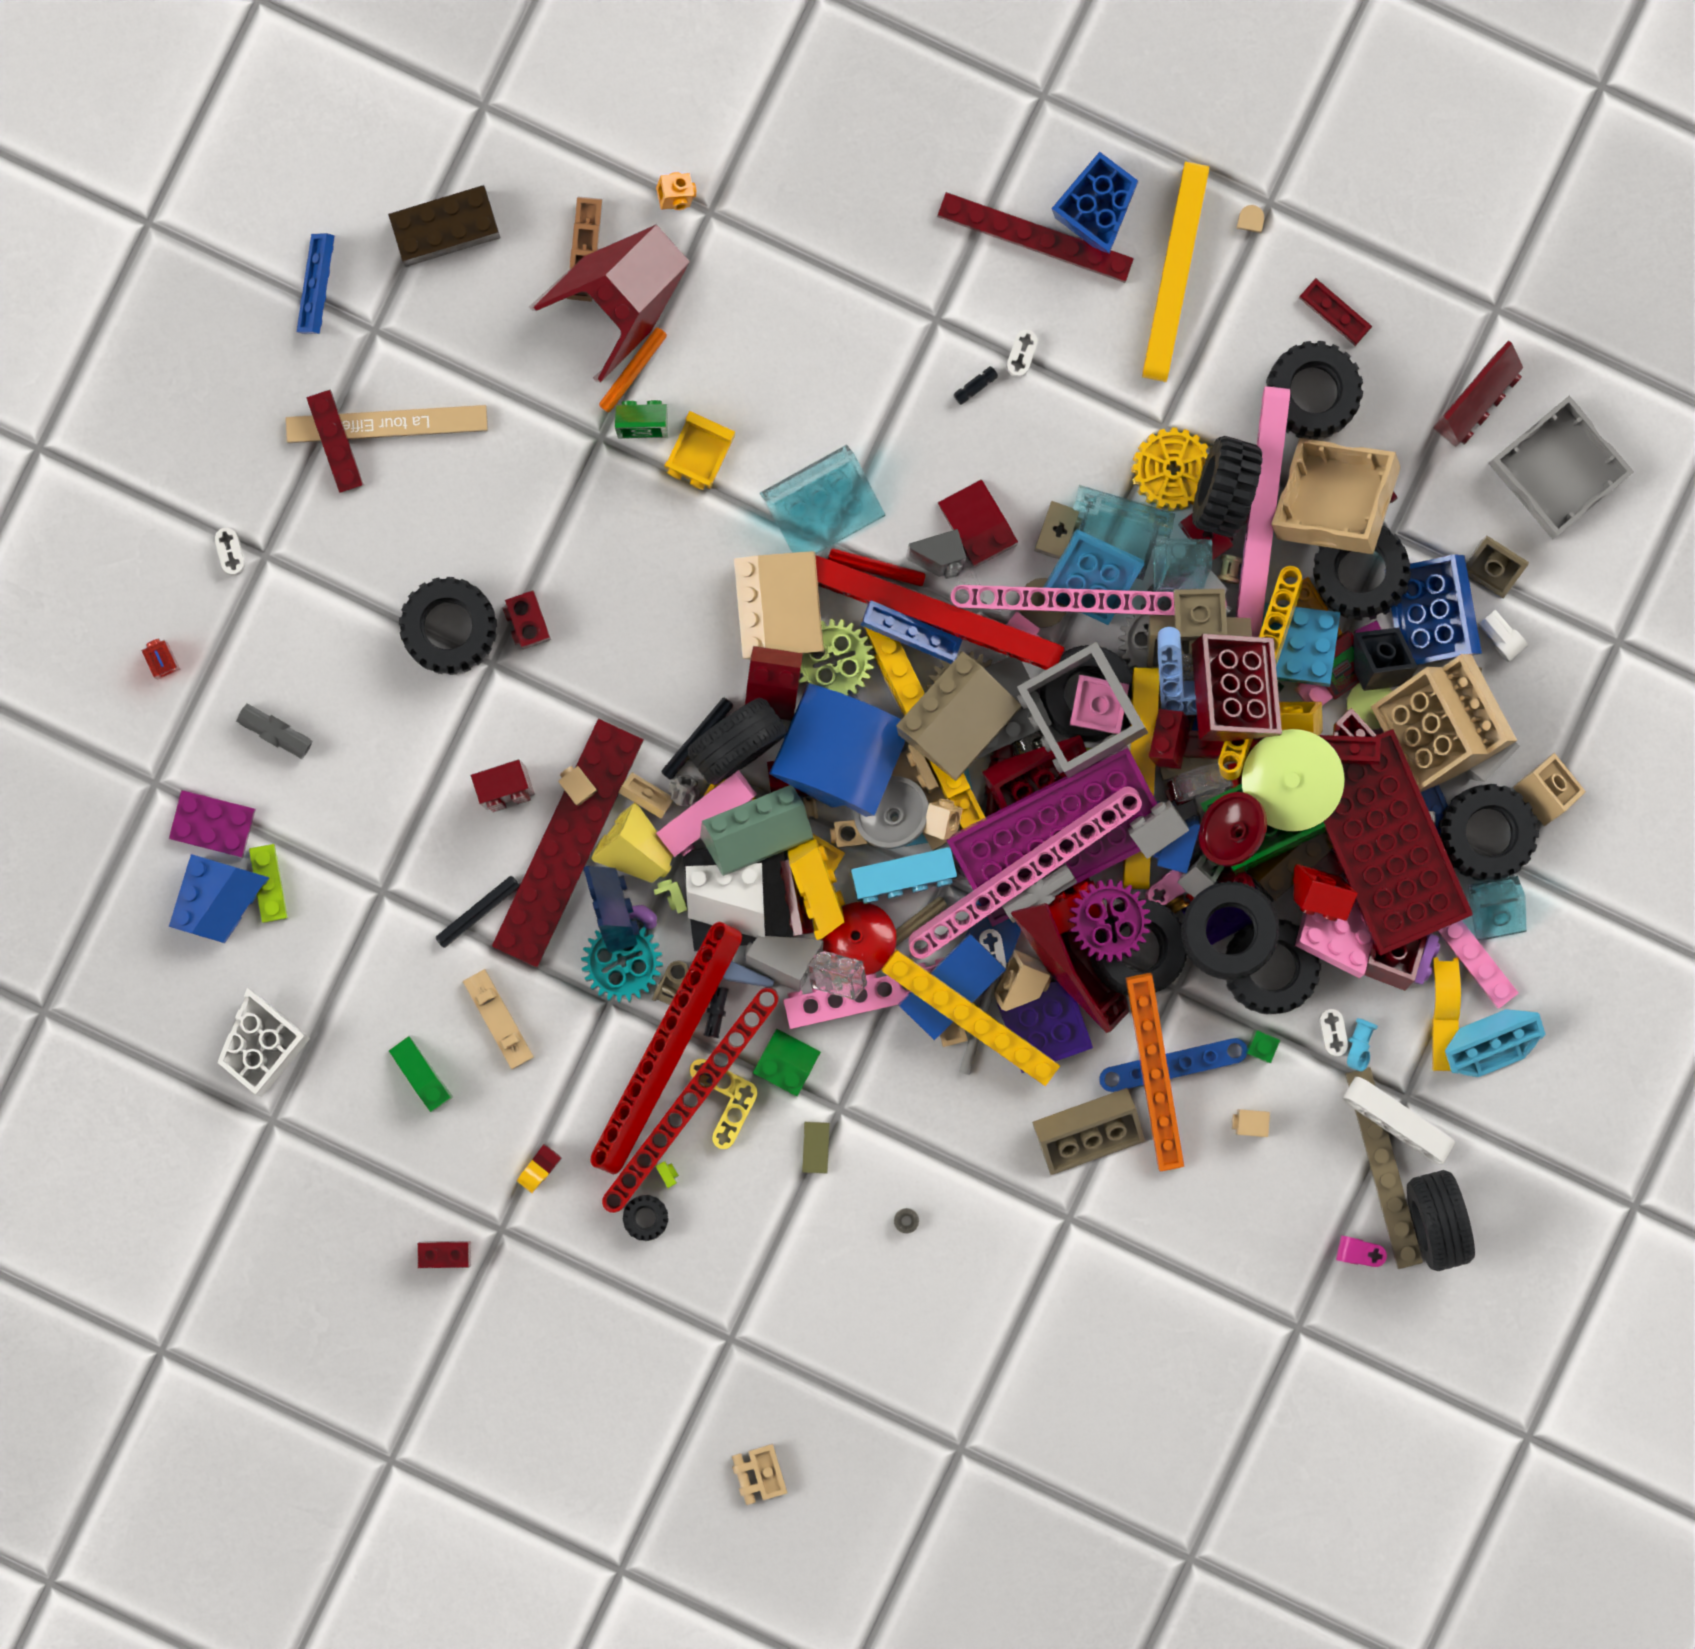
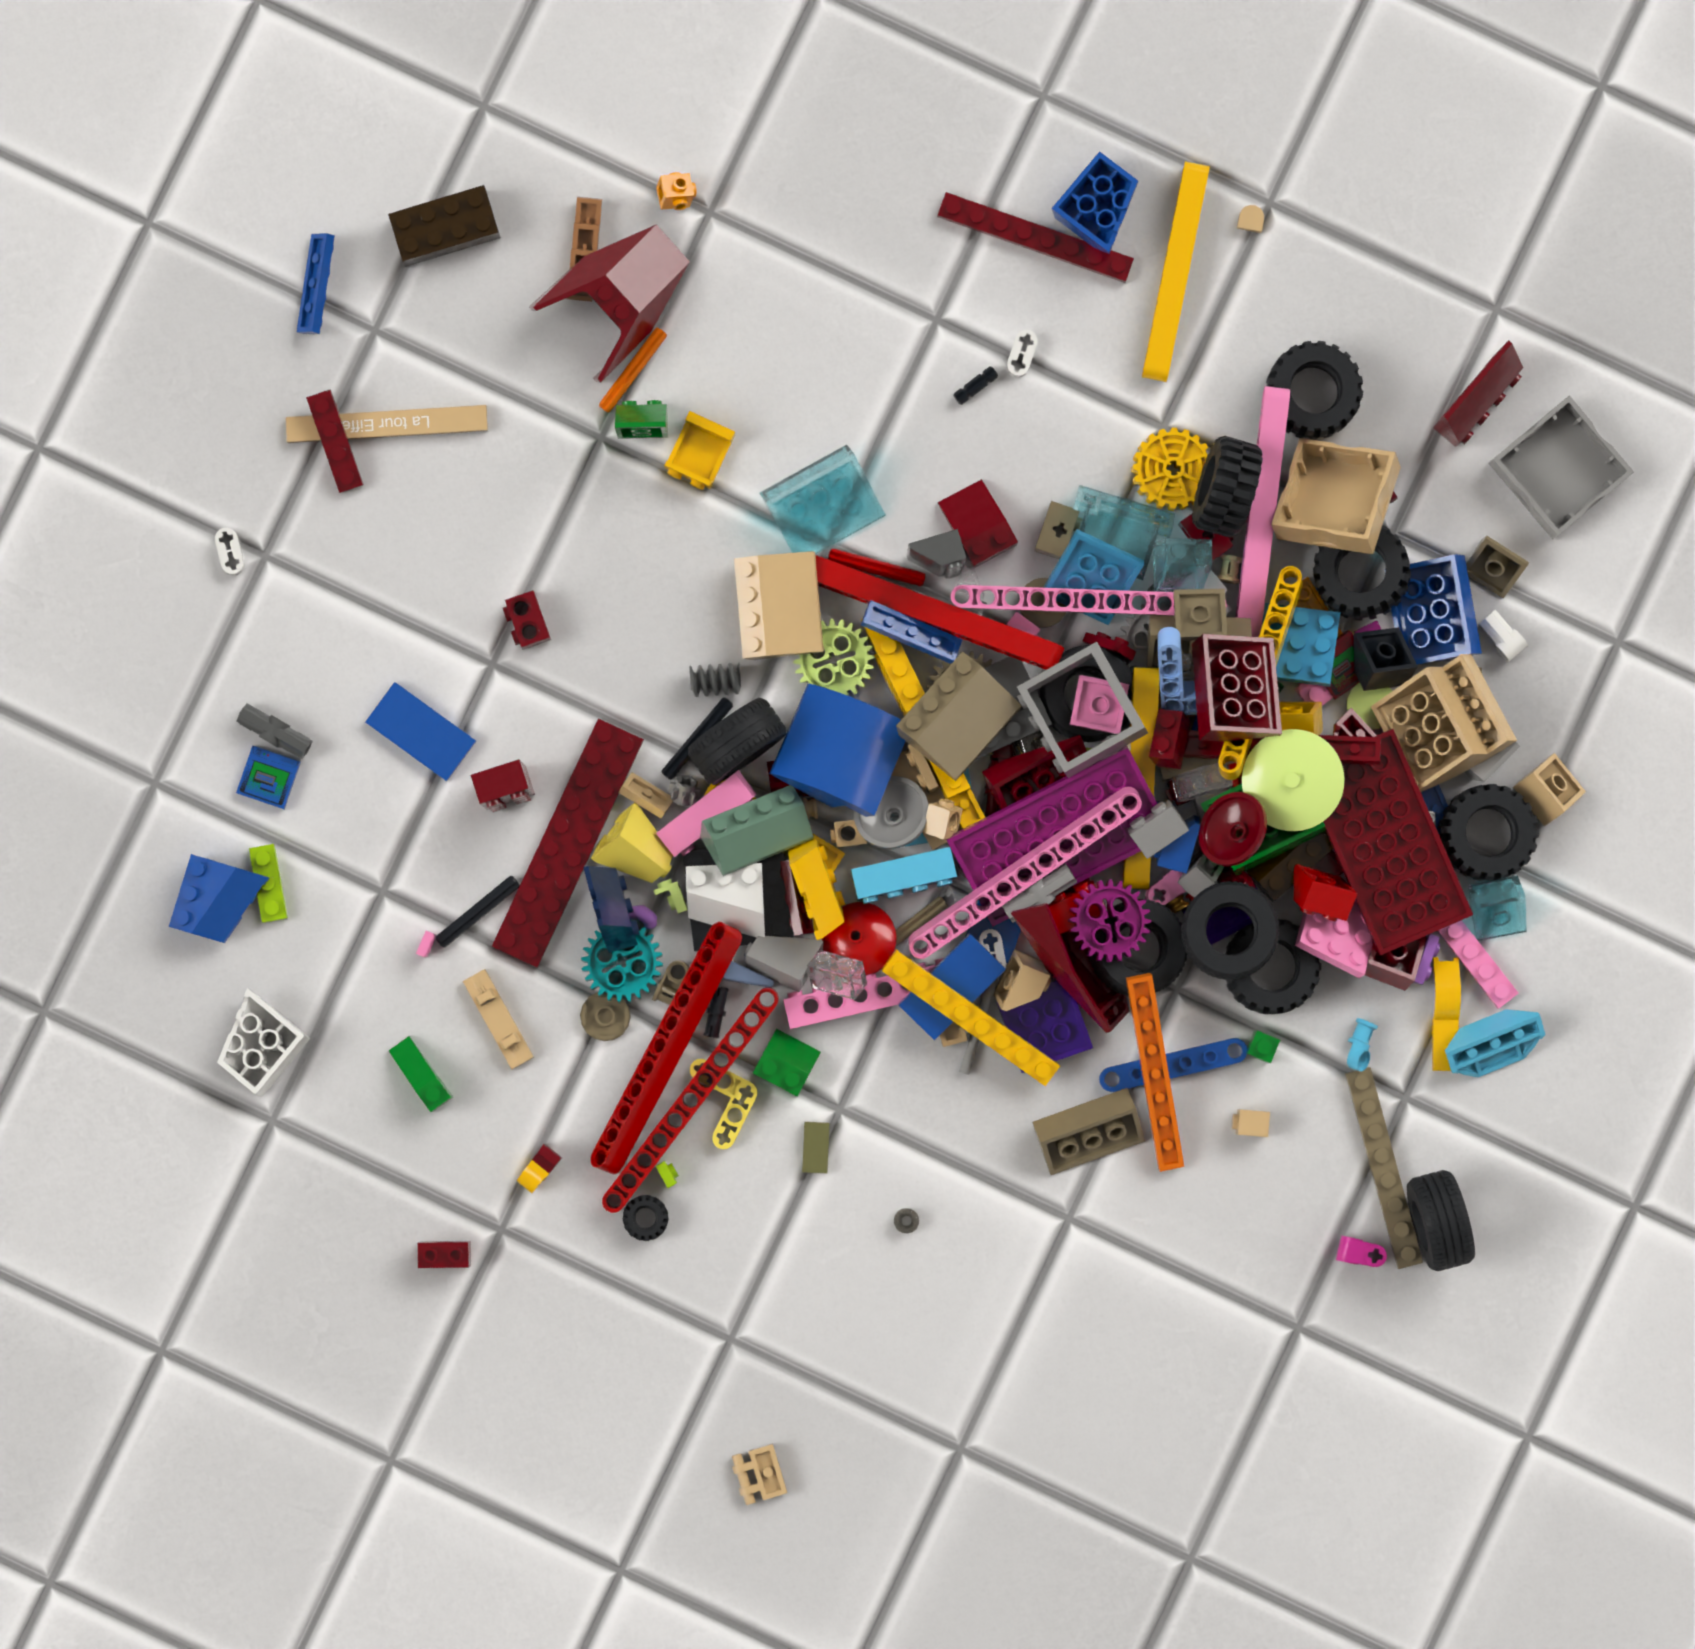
(160, 658): clear red brick -> none
(212, 823): magenta plate -> none
(268, 777): none -> blue tile
(420, 731): none -> blue tile
(426, 944): none -> bright pink tile
(448, 591): black tyre -> none
(576, 785): tan brick -> none
(605, 1018): none -> dark tan tile
(715, 680): none -> dark grey piece
(775, 678): dark red slope -> none
(1117, 645): none -> dark red plate
(1335, 312): dark red tile -> none
(1339, 1031): white beam -> none
(1398, 1120): white beam -> none

